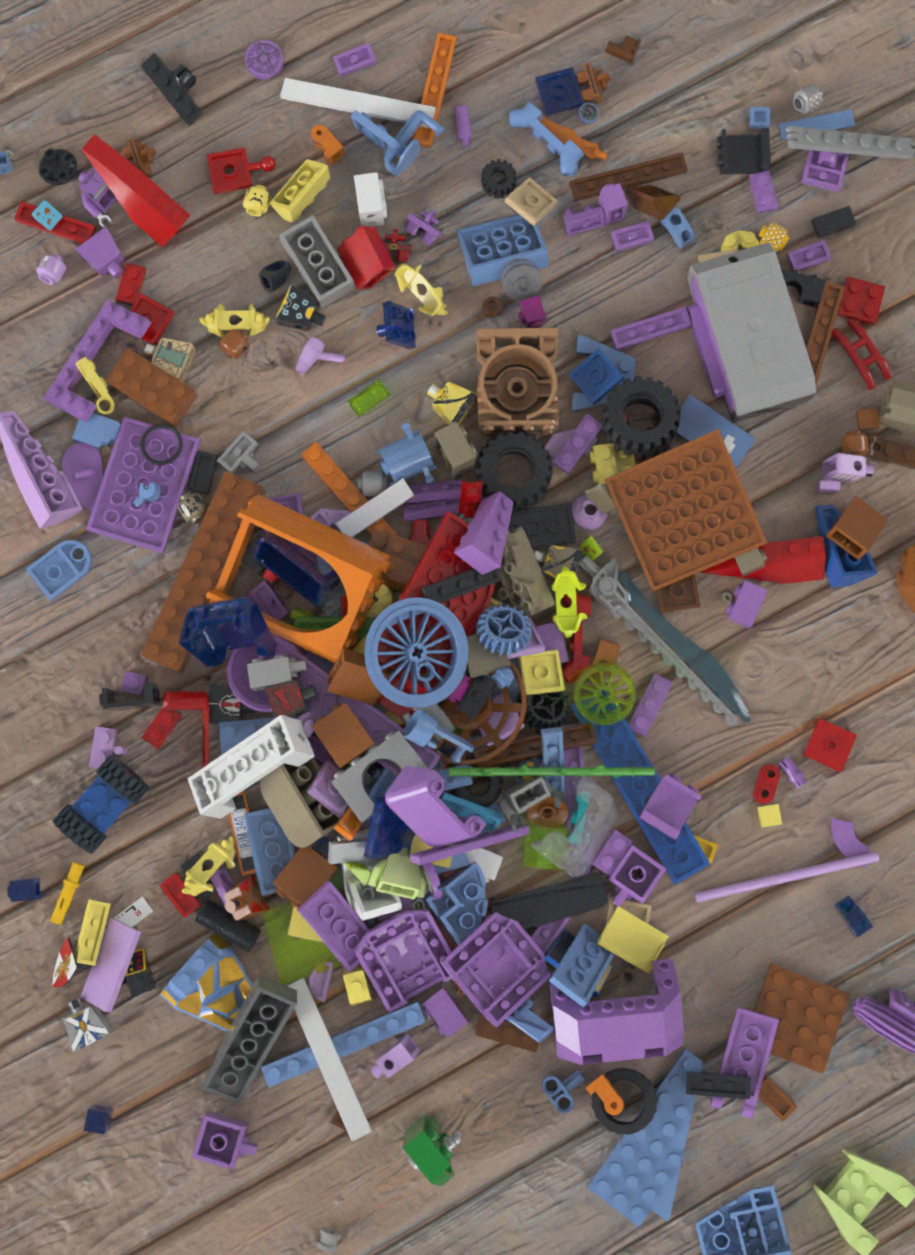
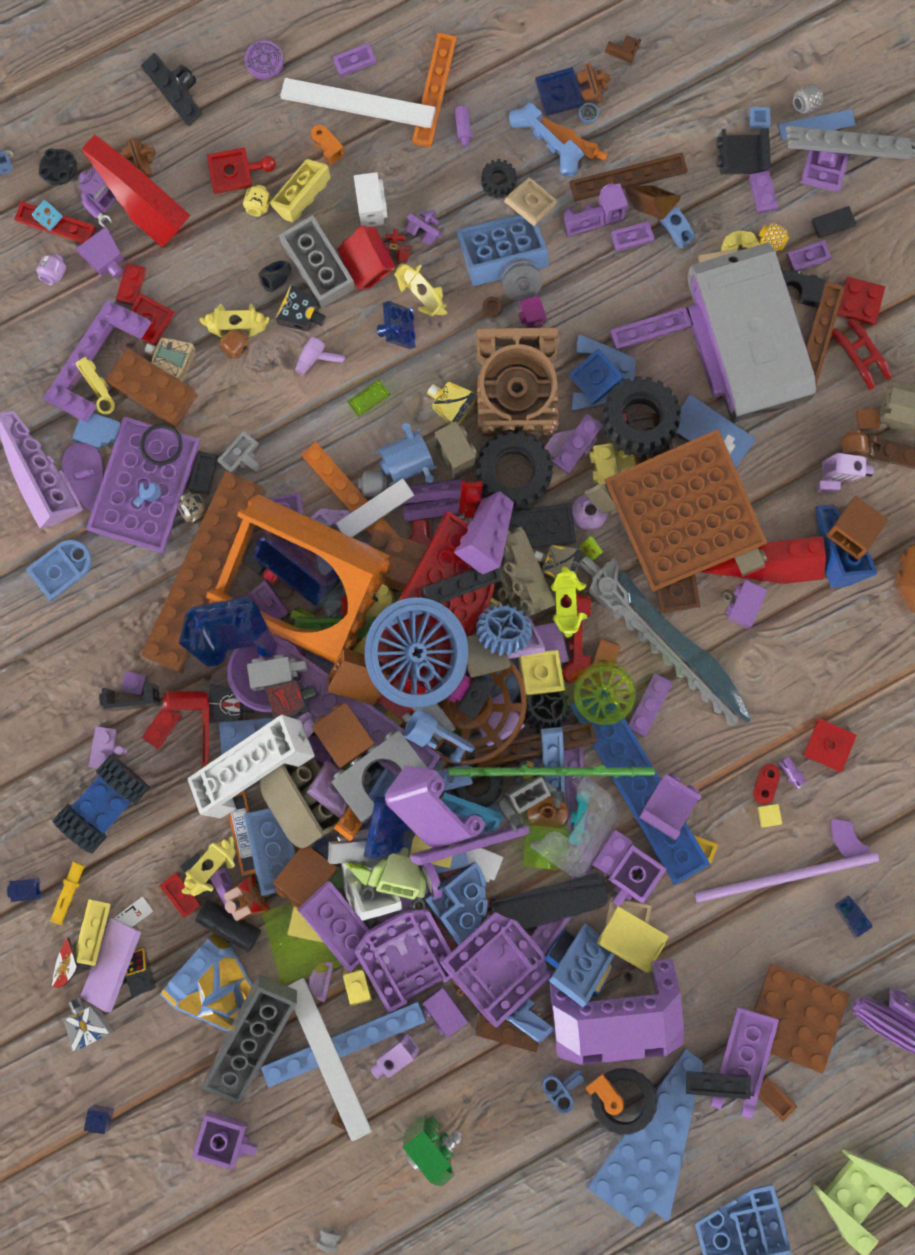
(396, 146): medium blue plate -> none
(503, 677): medium blue plate -> none

